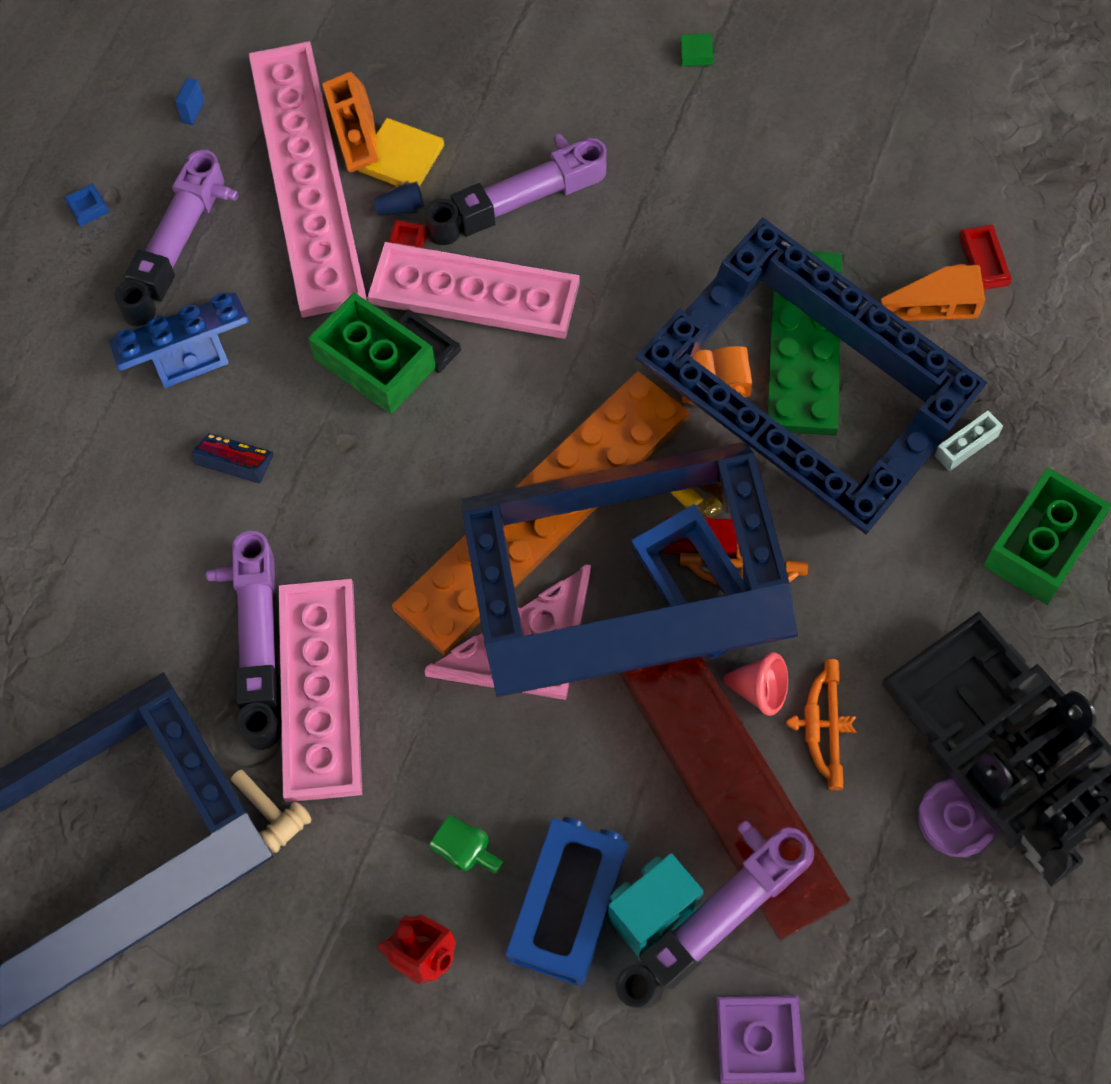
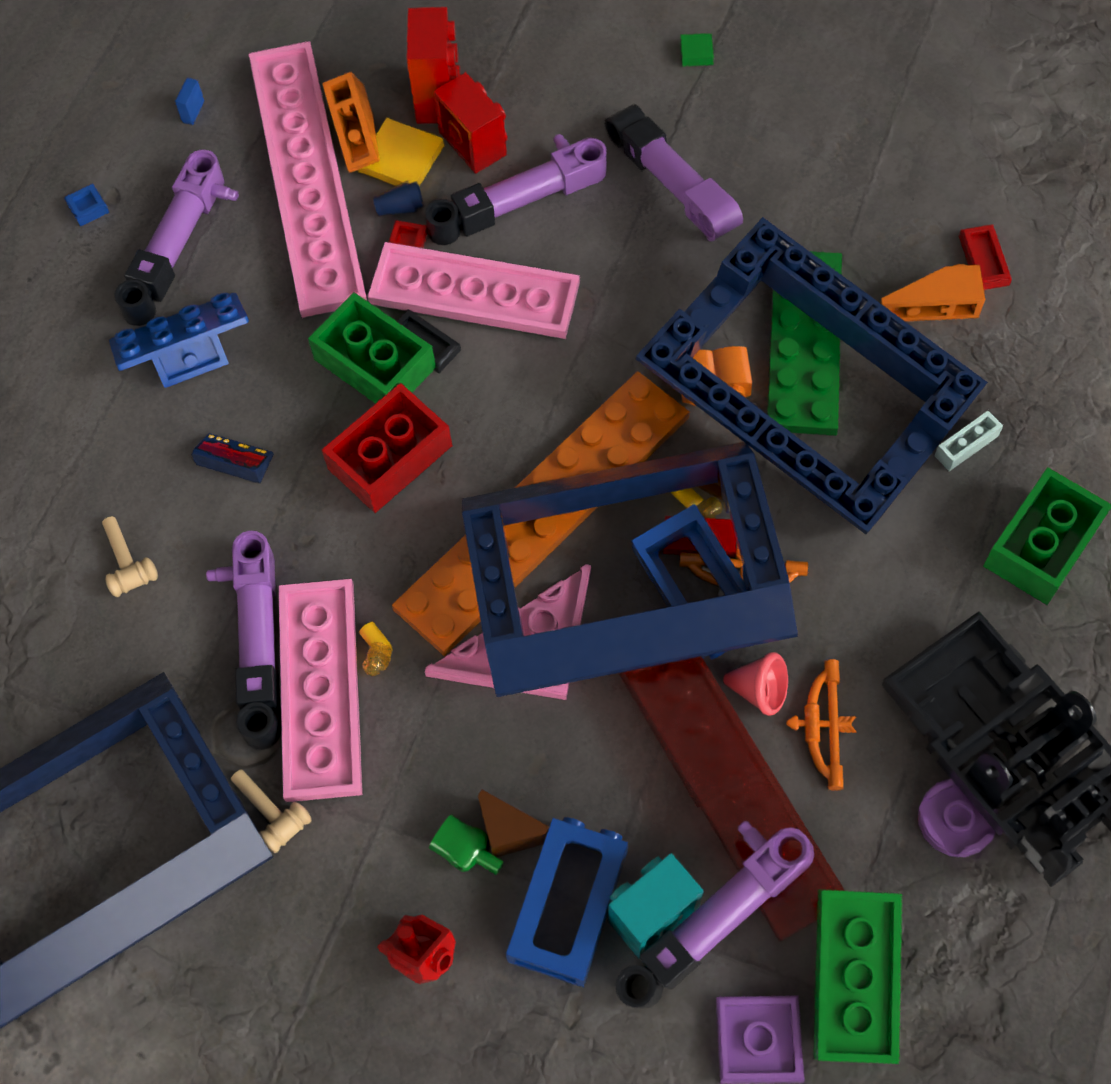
(130, 574): none -> tan piece
(379, 650): none -> clear yellow arm
(387, 447): none -> red brick
(430, 57): none -> red brick
(471, 122): none -> red brick
(508, 827): none -> reddish brown slope
(648, 149): none -> medium lavender piece
(858, 977): none -> green plate

